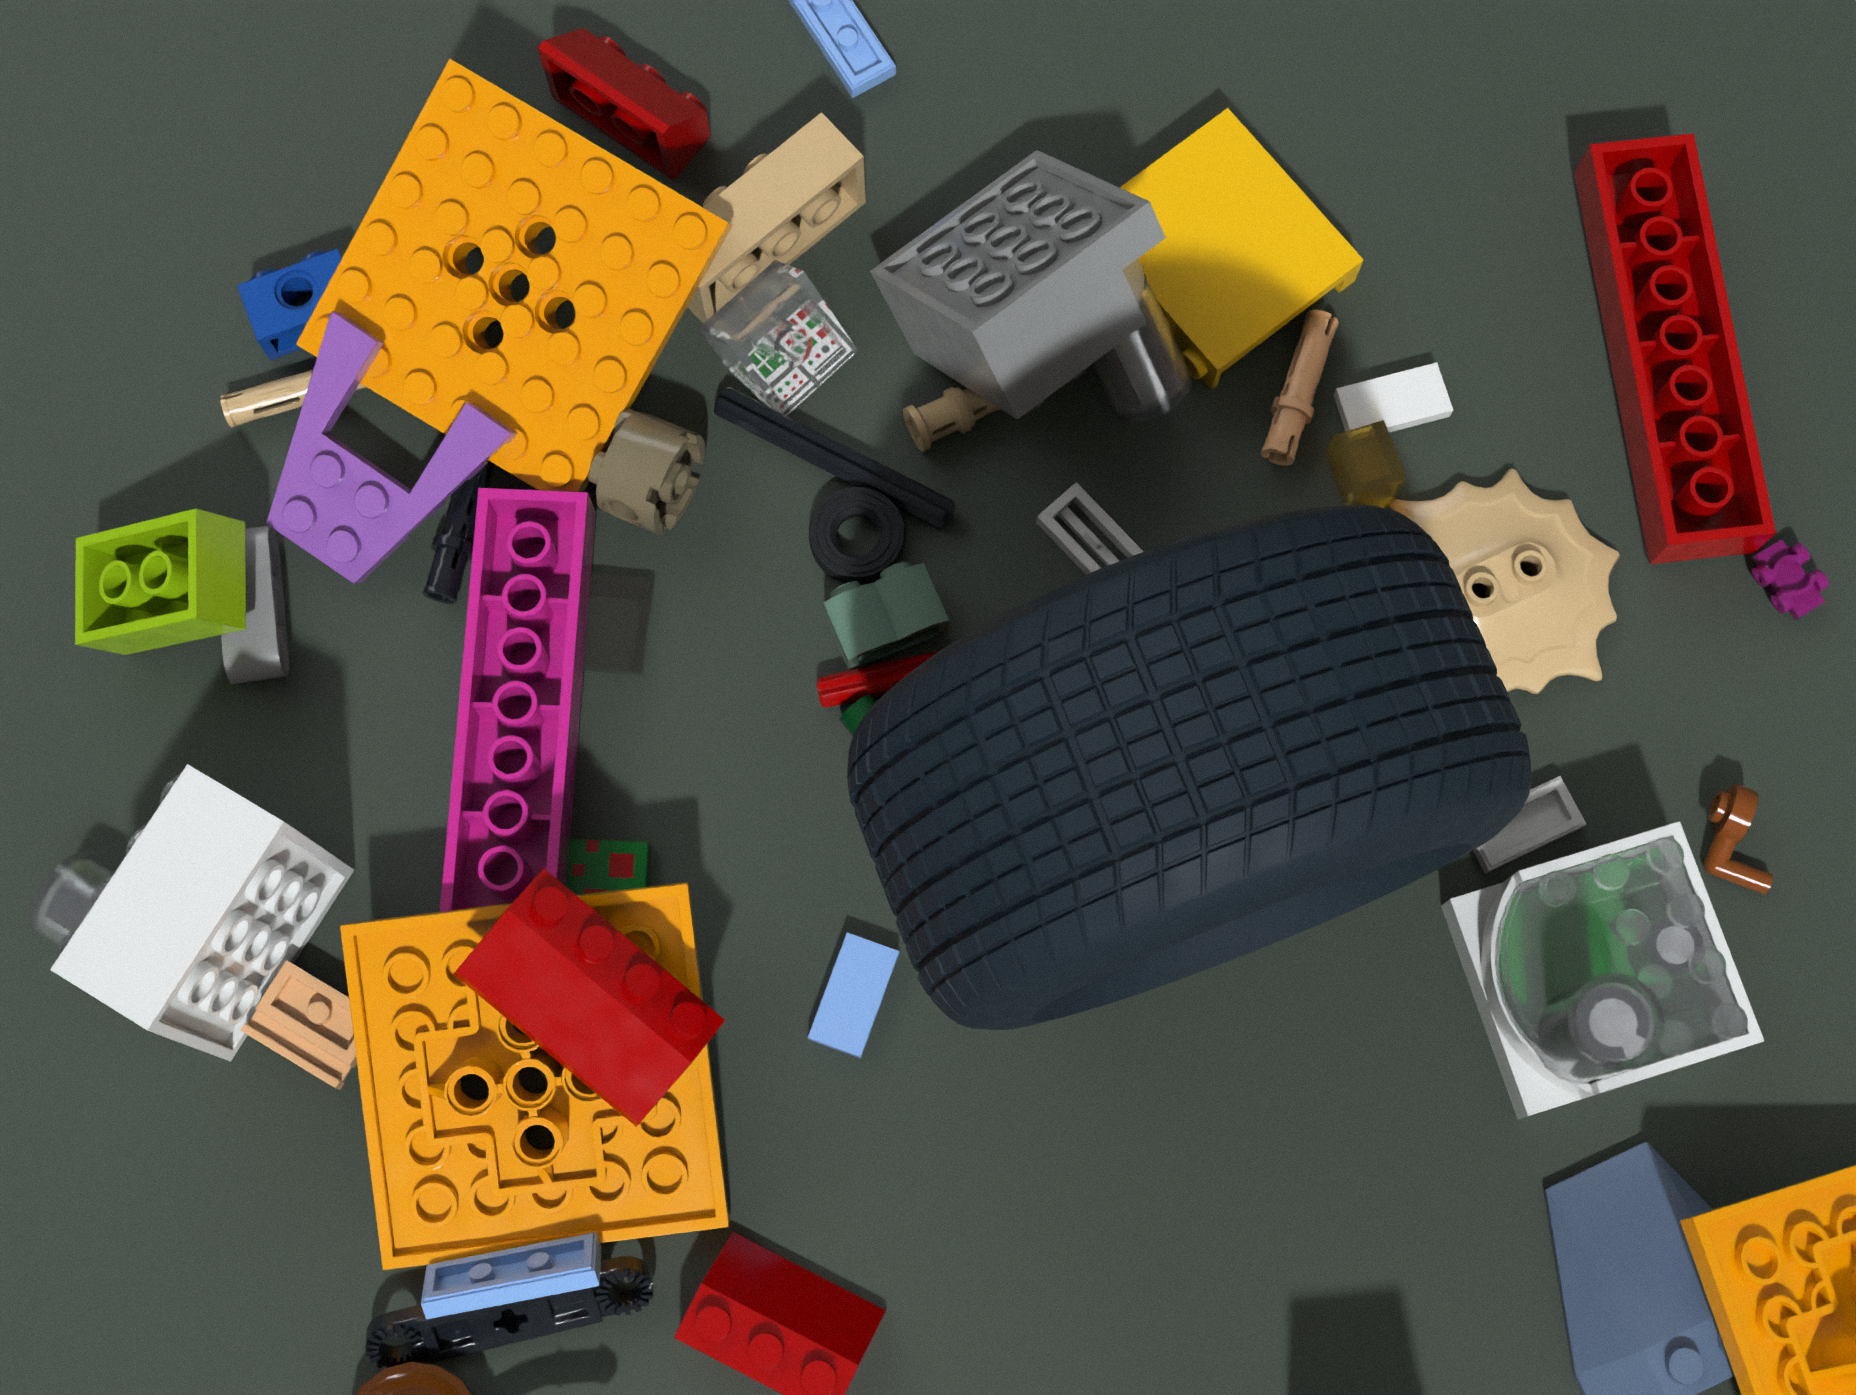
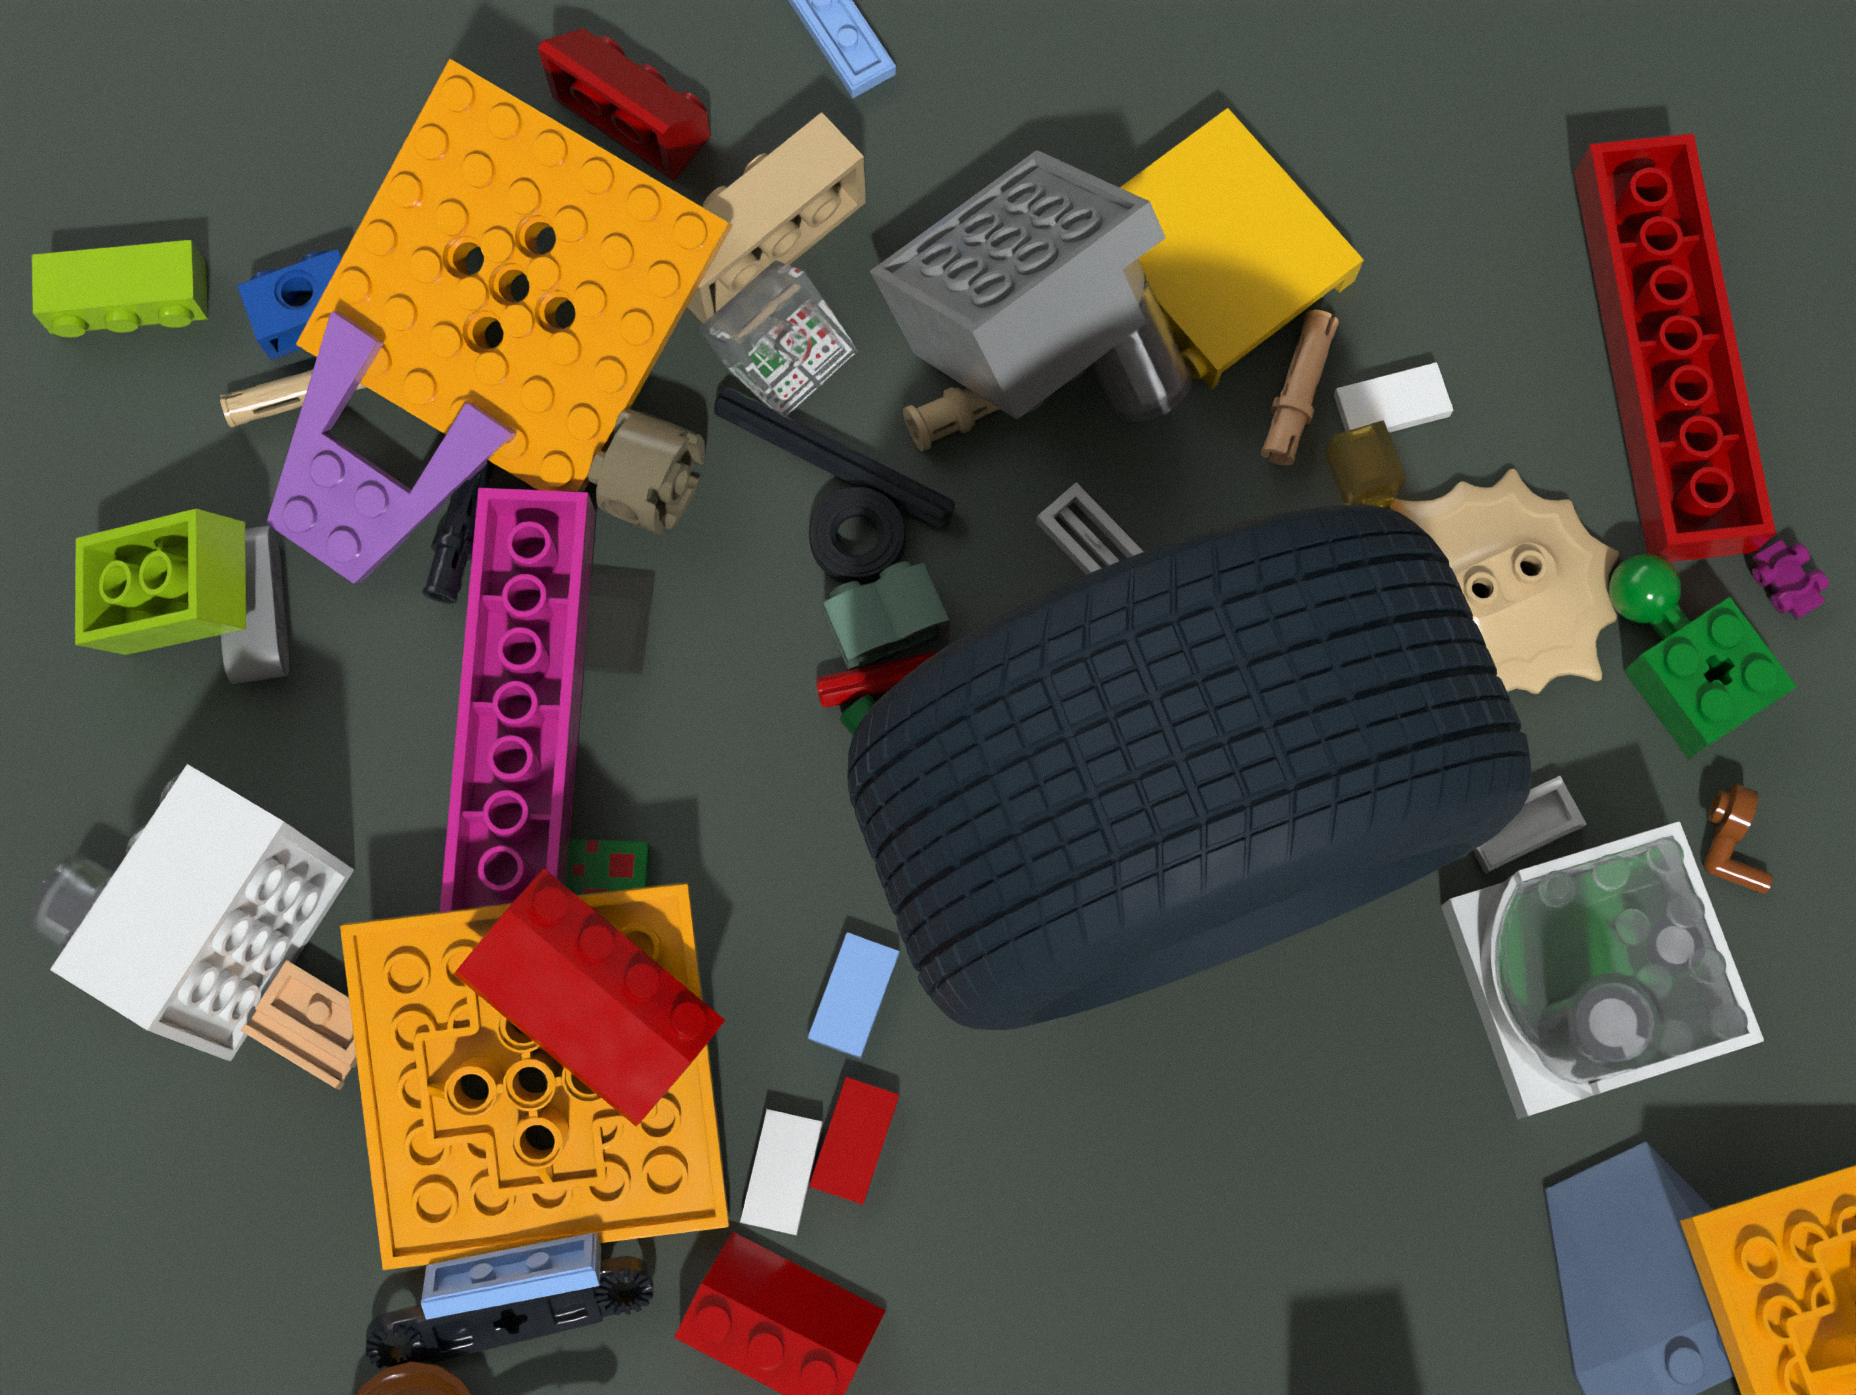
(119, 288): none -> lime brick
(781, 1172): none -> white tile
(854, 1141): none -> red tile
(1673, 671): none -> green brick

